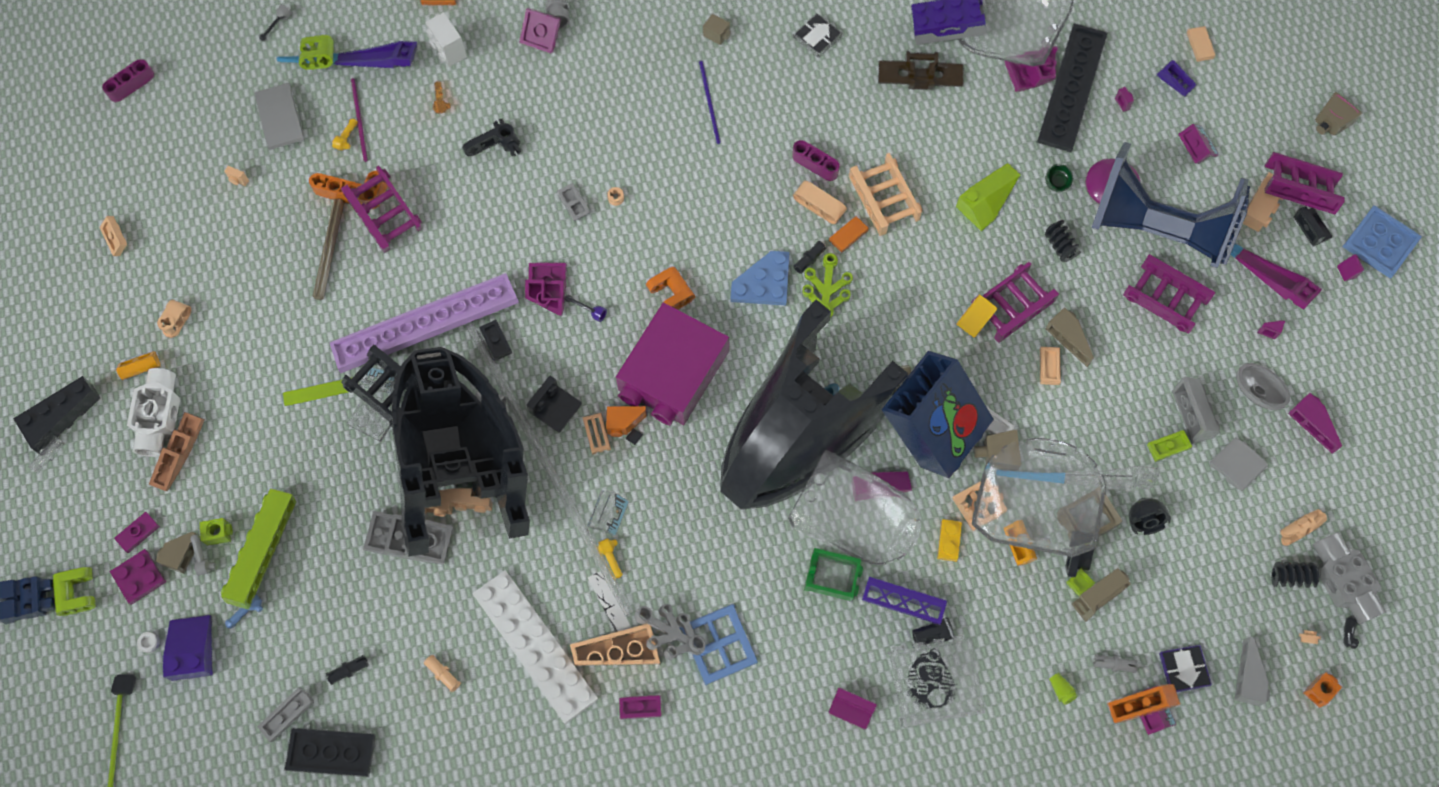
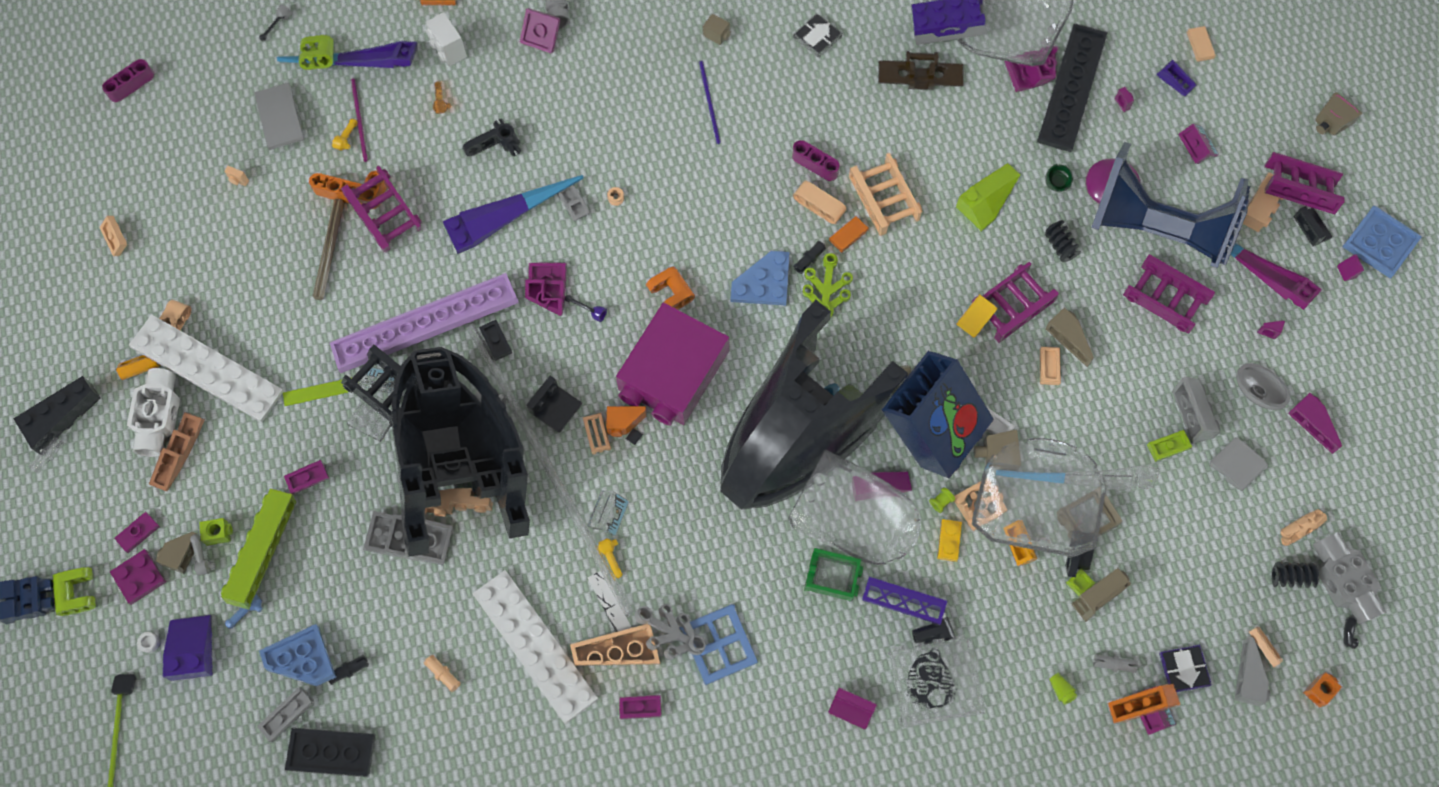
(206, 368): none -> white plate
(300, 657): none -> medium blue plate
(306, 477): none -> magenta panel
(481, 222): none -> dark purple plate
(942, 500): none -> lime bush
(1148, 516): black cylinder -> none
(1266, 646): none -> light nougat tile
(1309, 637): light nougat plate -> none

